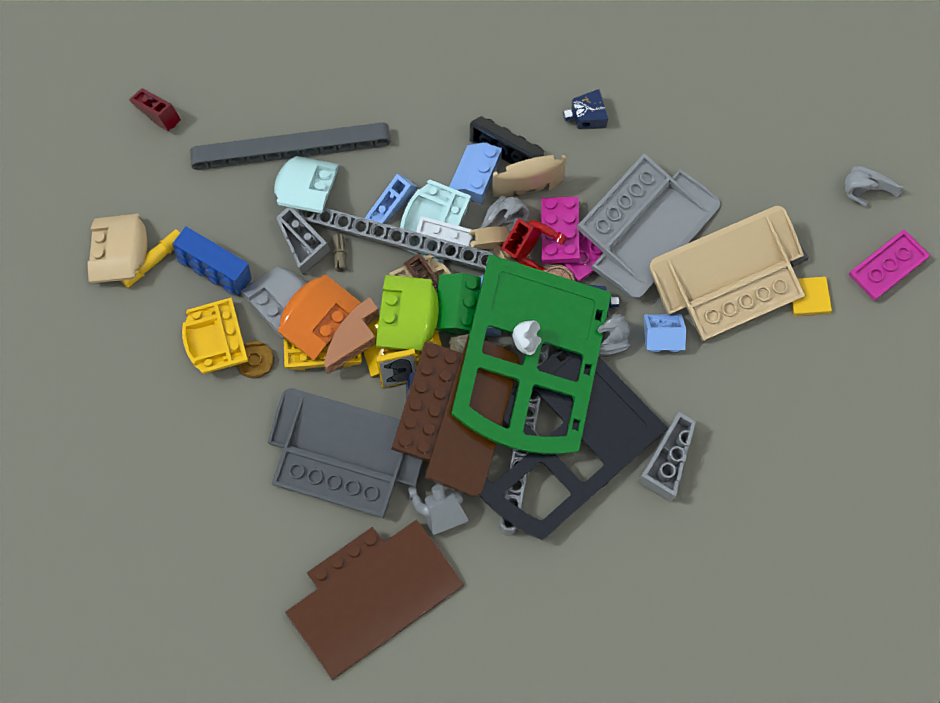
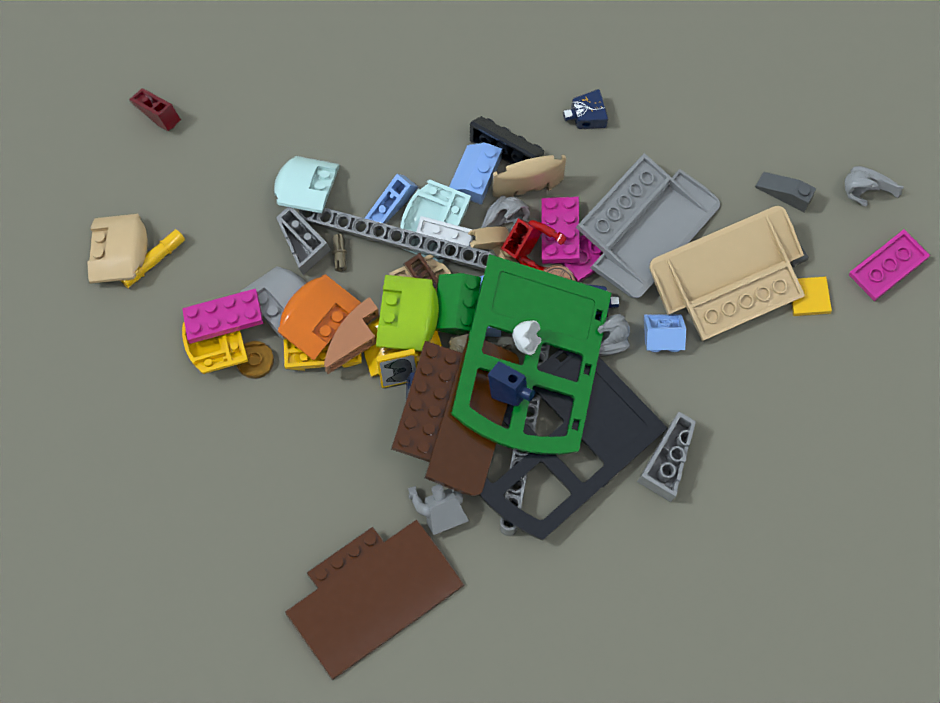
(212, 261): blue brick -> none
(222, 316): none -> dark pink plate
(290, 146): dark grey beam -> none
(339, 452): dark grey slope -> none
(509, 385): none -> dark blue torso
(786, 189): none -> dark grey slope

